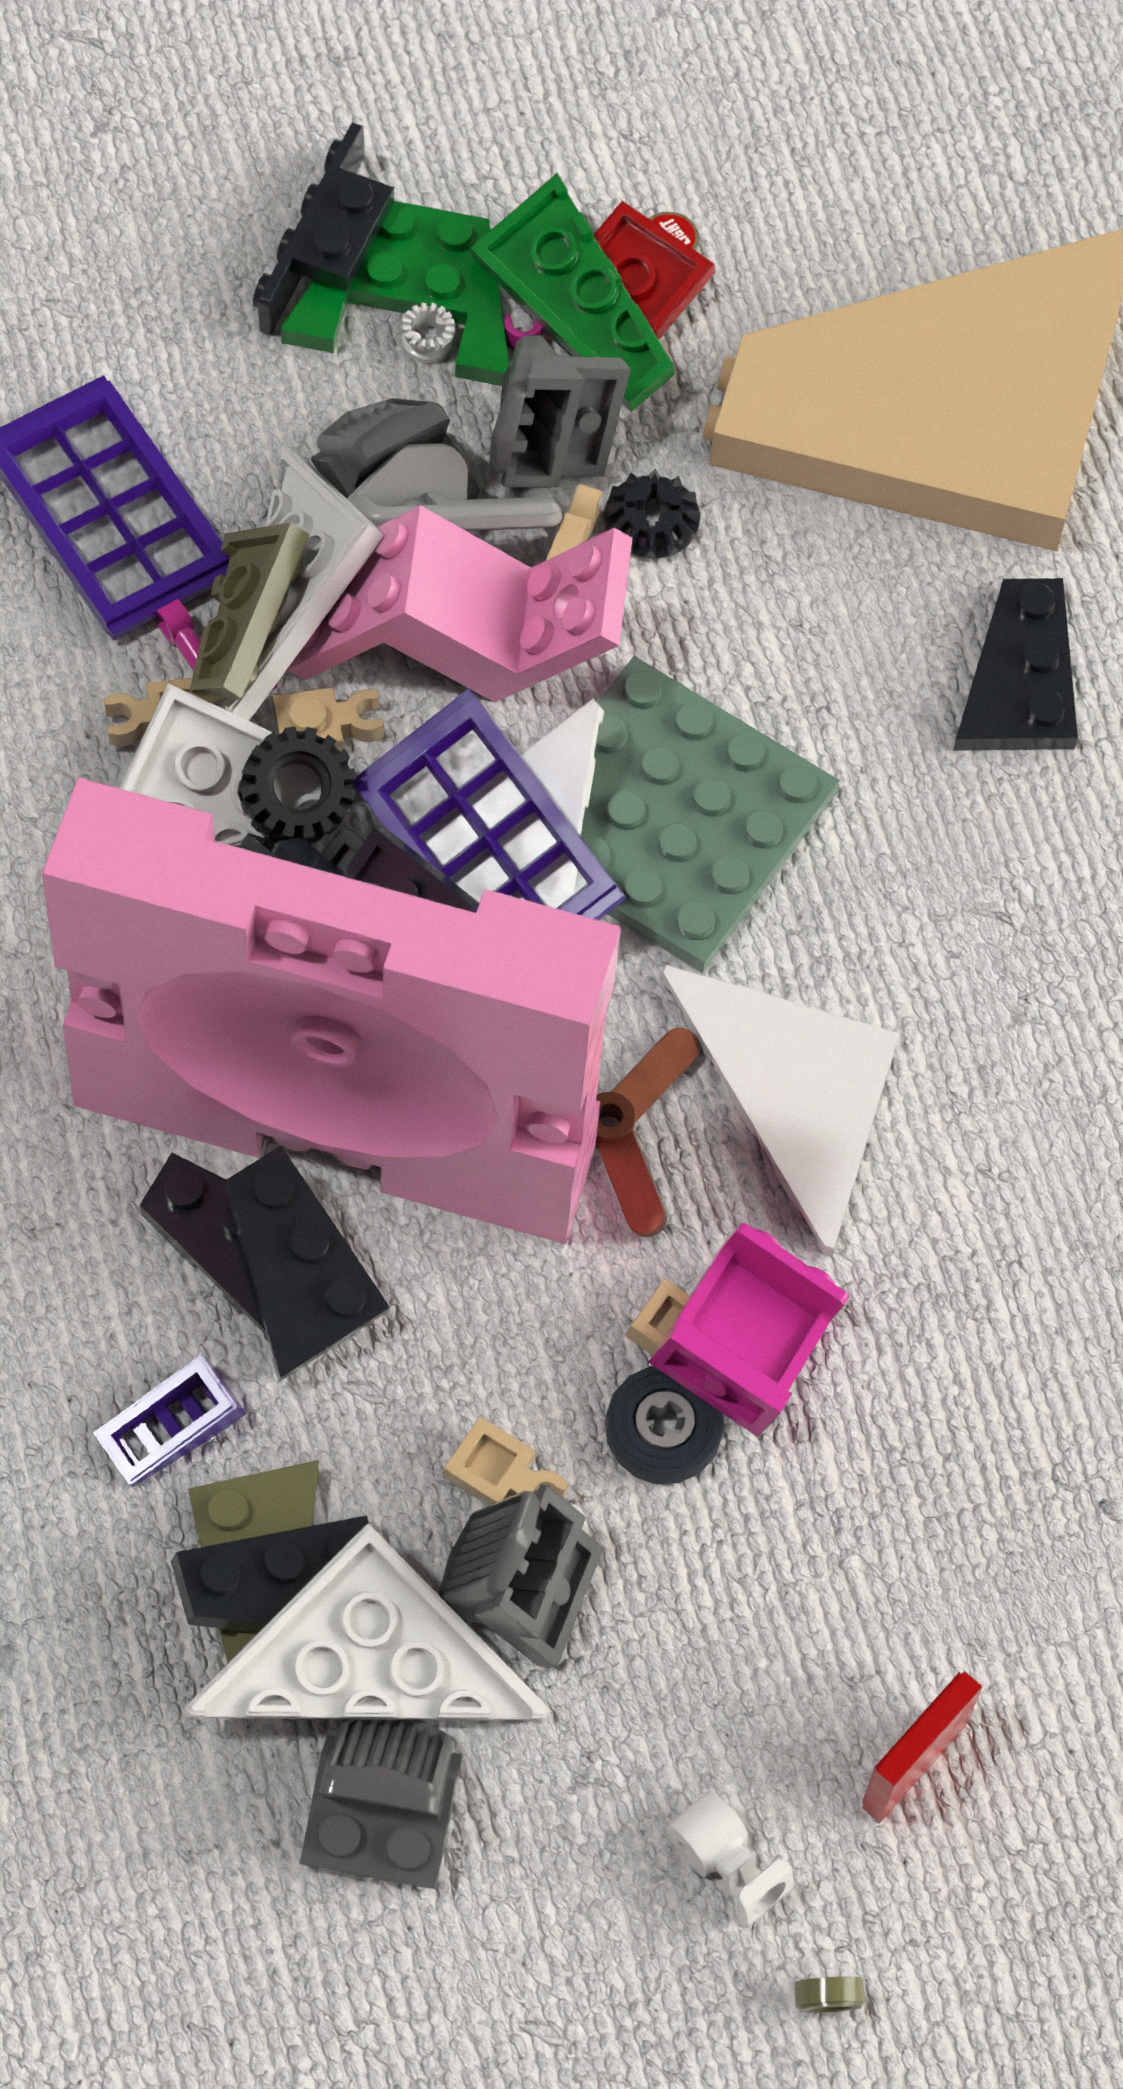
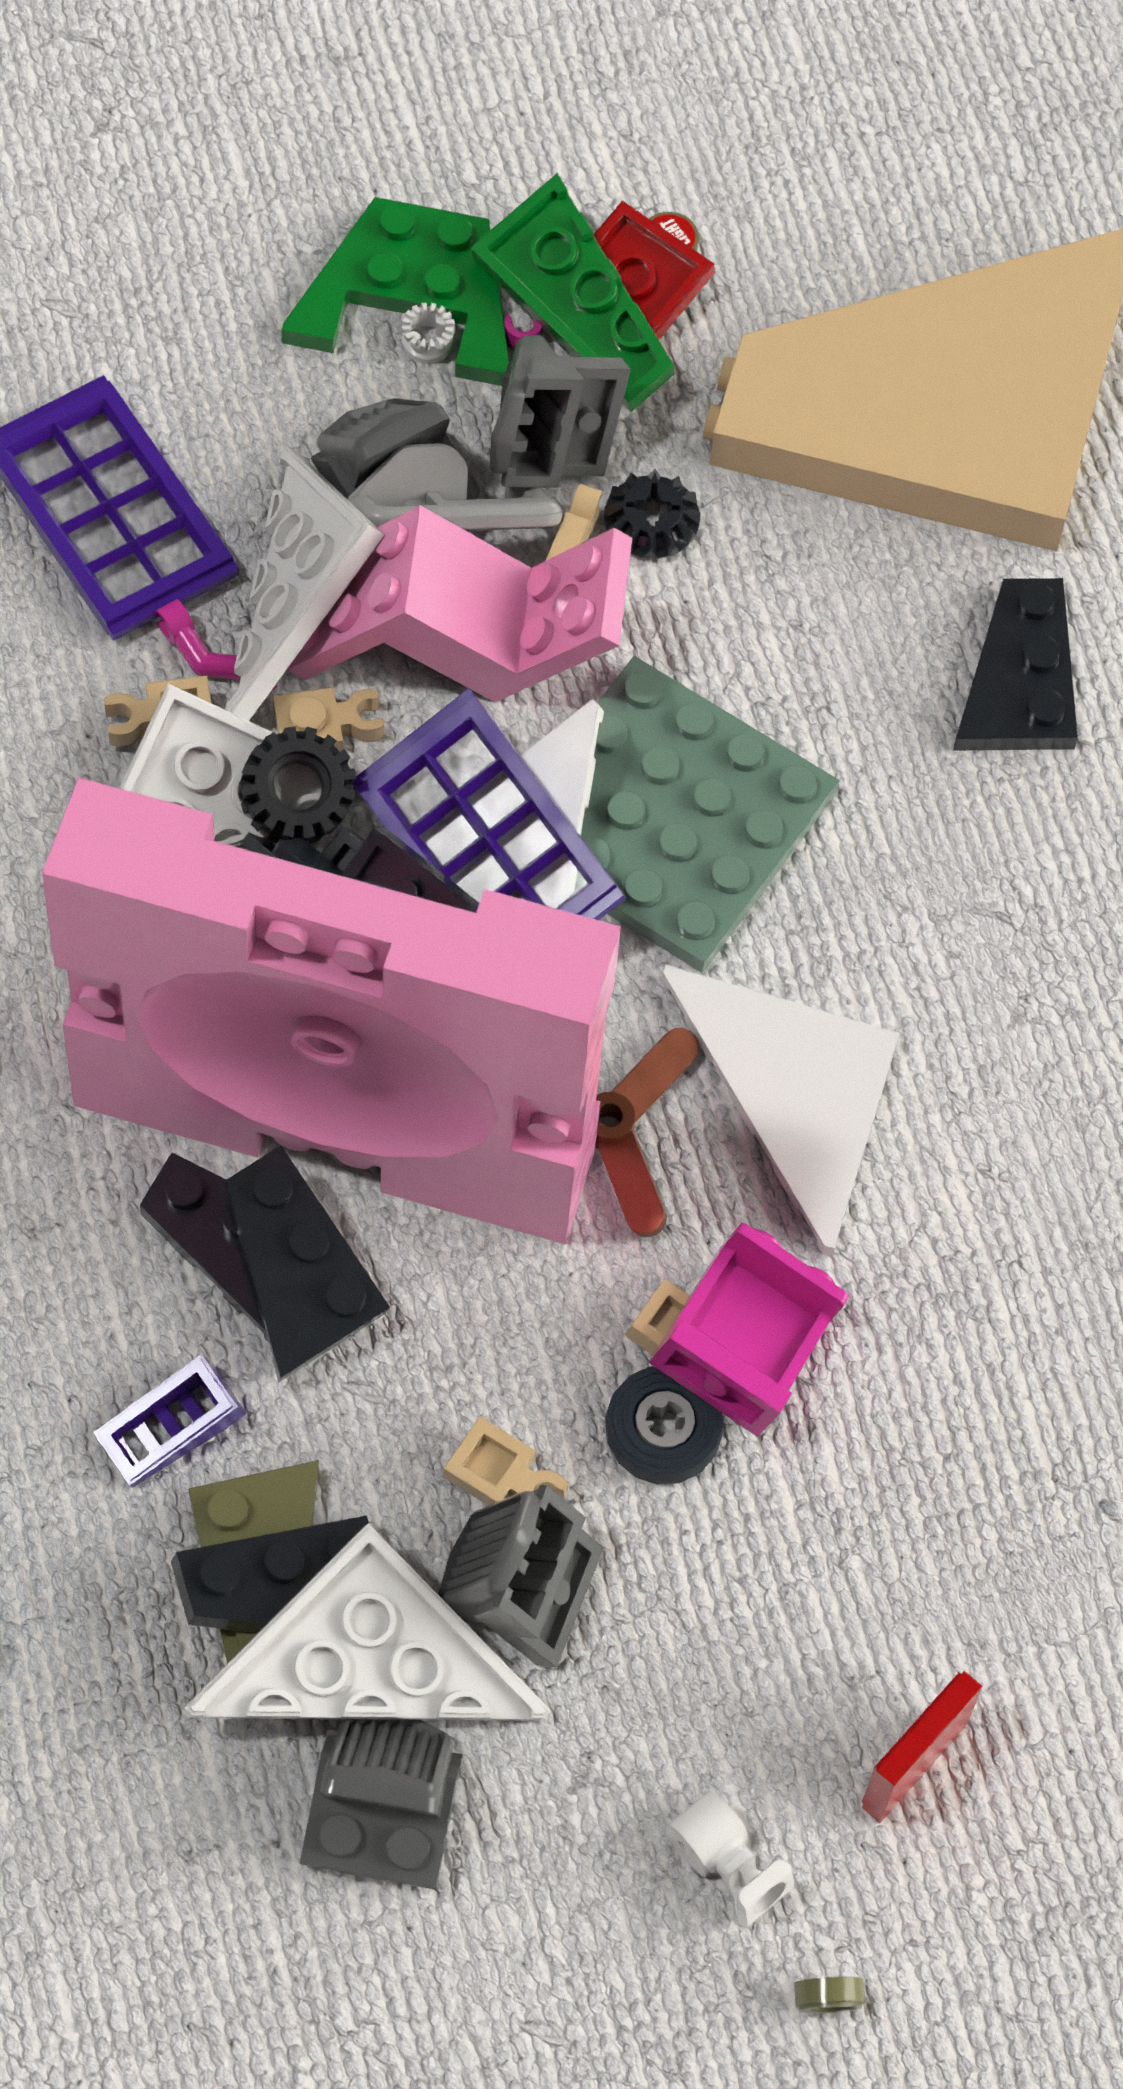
(250, 597): olive wing -> none
(333, 233): black bracket -> none

